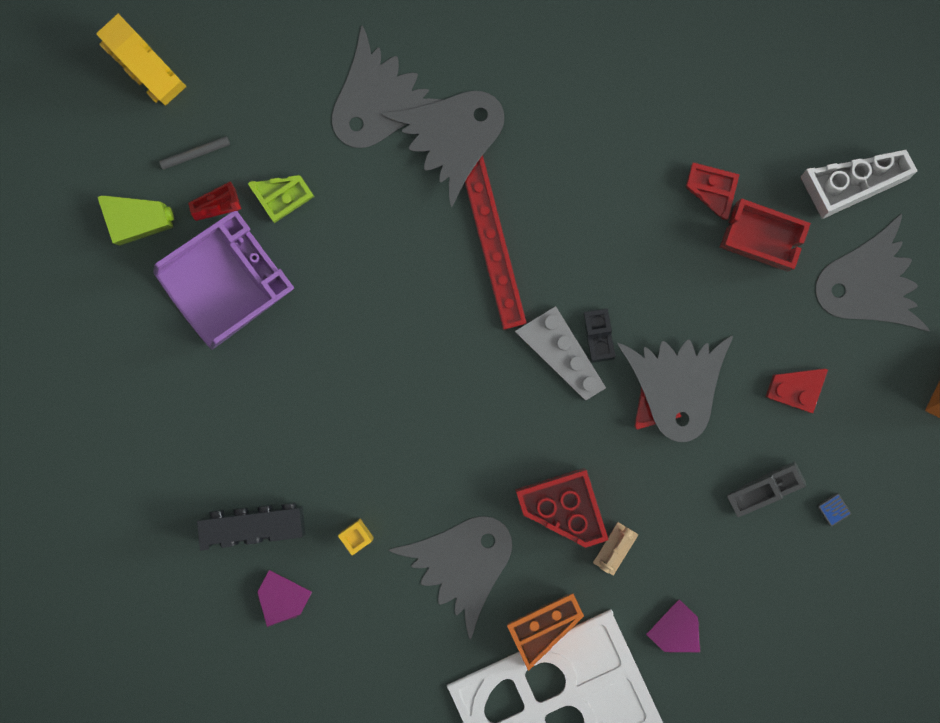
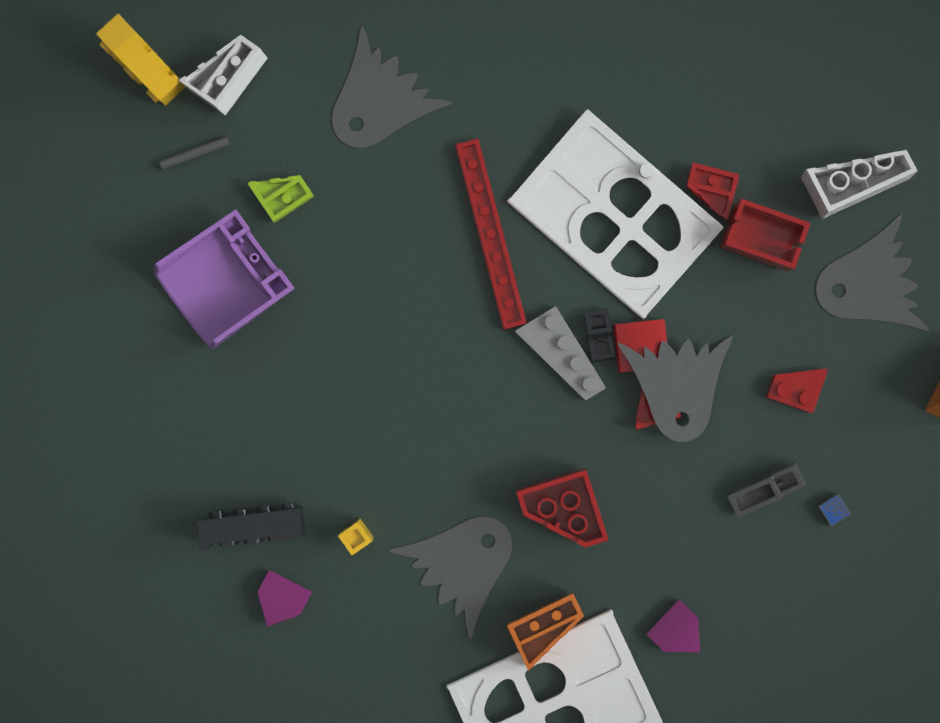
(134, 218): lime slope -> none
(215, 203): red wing -> none
(226, 74): none -> white wedge
(453, 134): dark grey piece -> none
(578, 182): none -> white door
(615, 548): tan hinge -> none
(637, 336): none -> red slope

